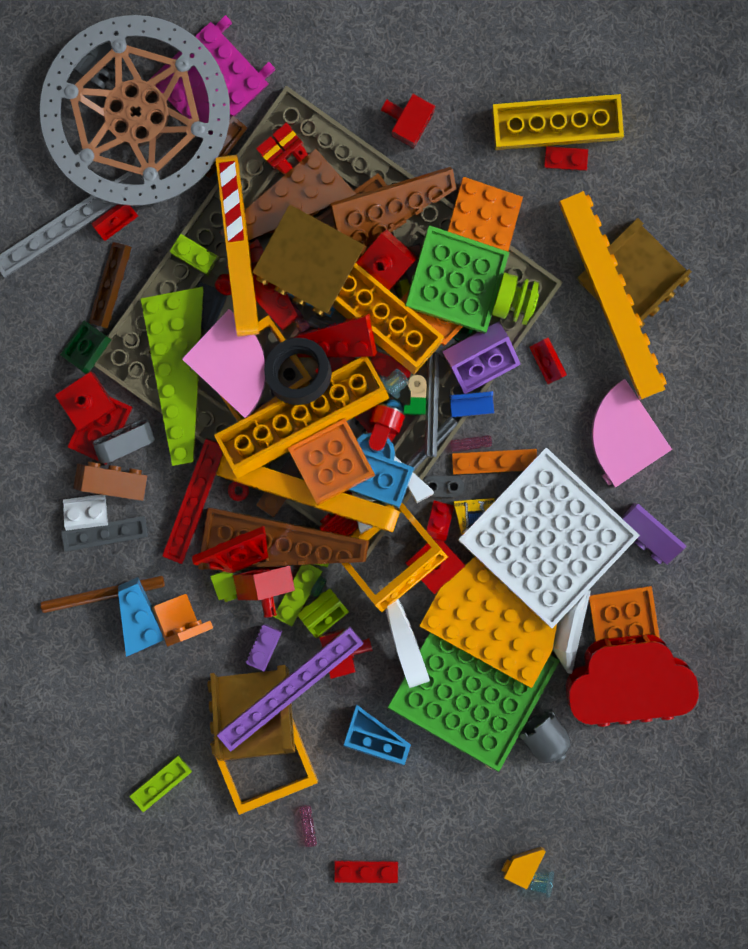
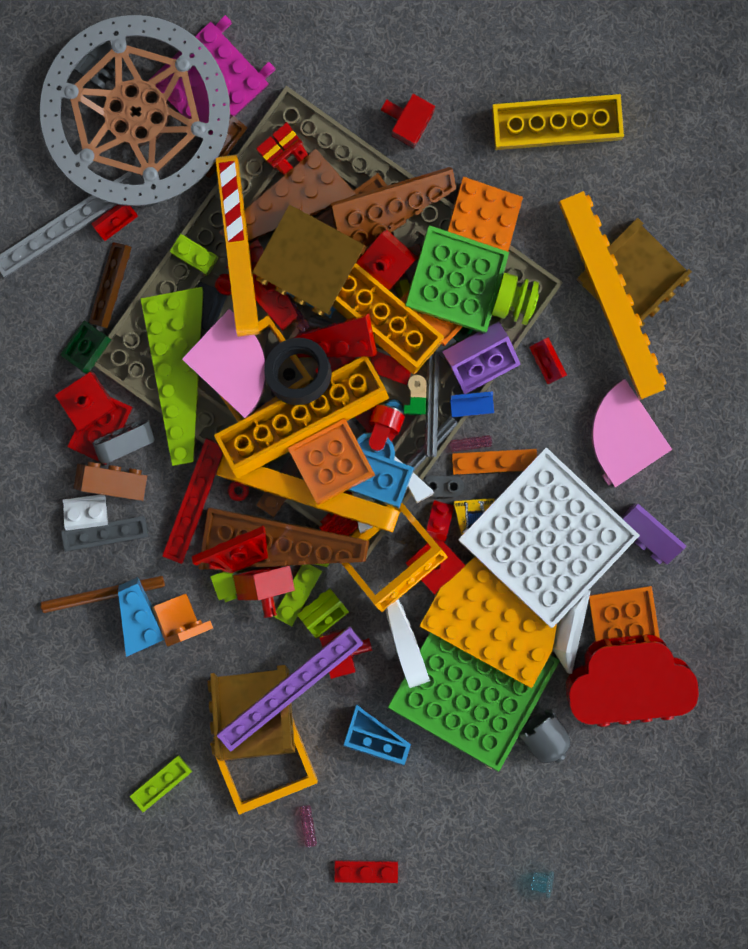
(263, 647): medium lavender brick -> none
(318, 586): clear green tile -> none
(395, 382): clear light blue piece -> none
(523, 866): light orange slope -> none
(566, 158): red plate -> none

